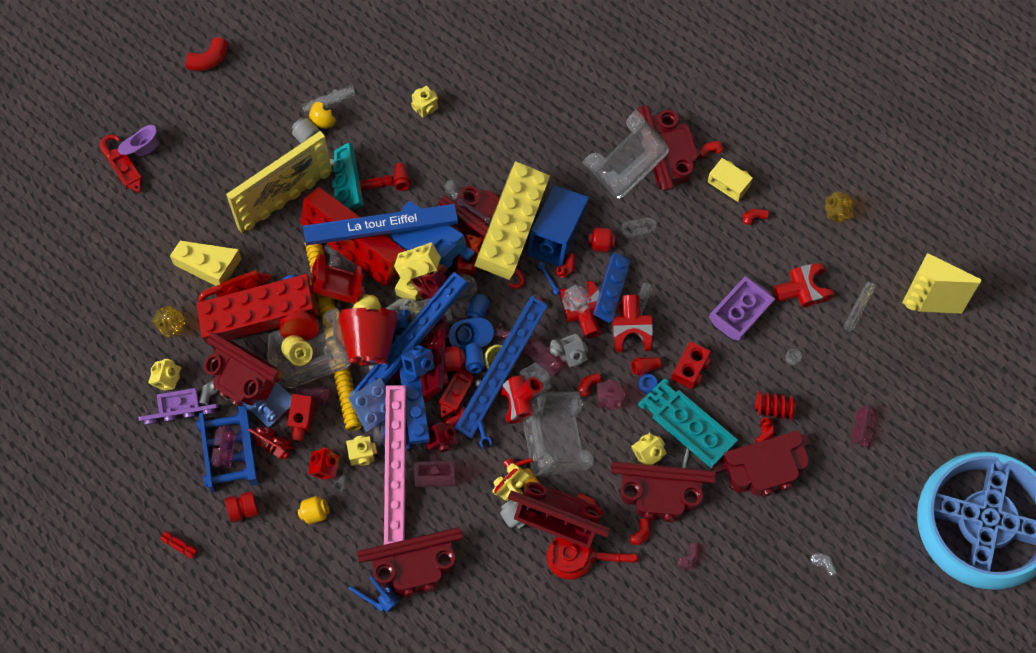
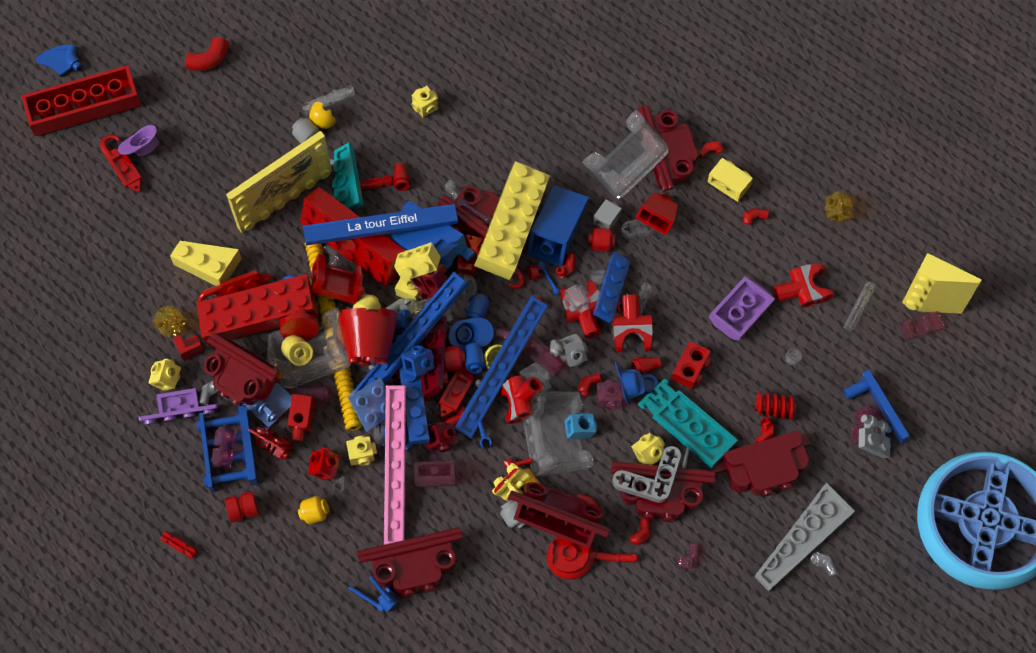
(61, 59): none -> blue arm
(81, 100): none -> red brick
(188, 347): none -> red panel
(533, 273): none -> red hinge
(575, 431): none -> dark azure brick
(598, 276): none -> clear hinge
(607, 215): none -> light grey brick
(631, 382): none -> blue piece
(652, 485): none -> light grey beam
(658, 212): none -> red torso
(815, 525): none -> light grey wing
(869, 383): none -> blue piece
(876, 441): none -> light grey plate
(922, 325): none -> clear pink slope

